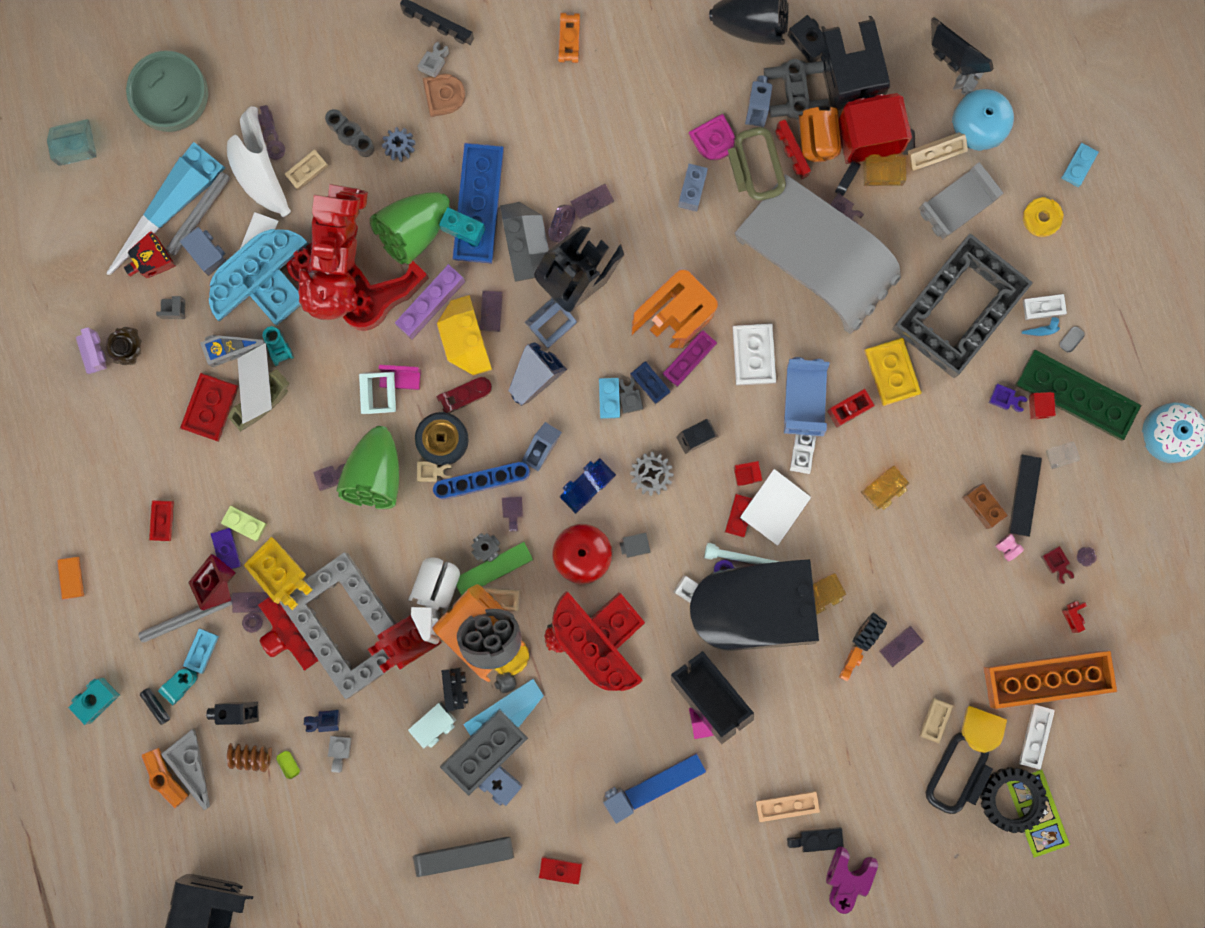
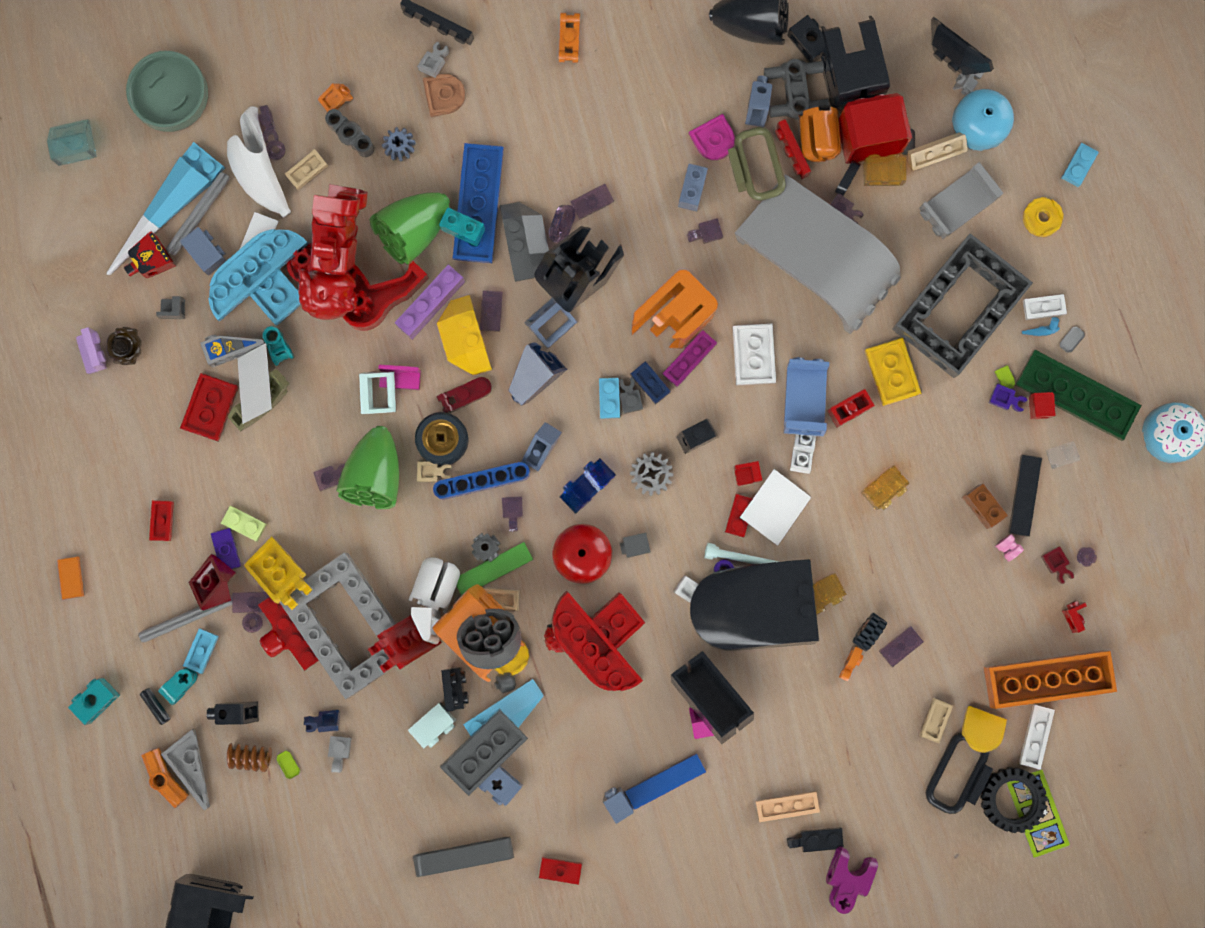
(335, 96): none -> orange bracket
(708, 232): none -> clear purple plate
(1005, 377): none -> lime piece

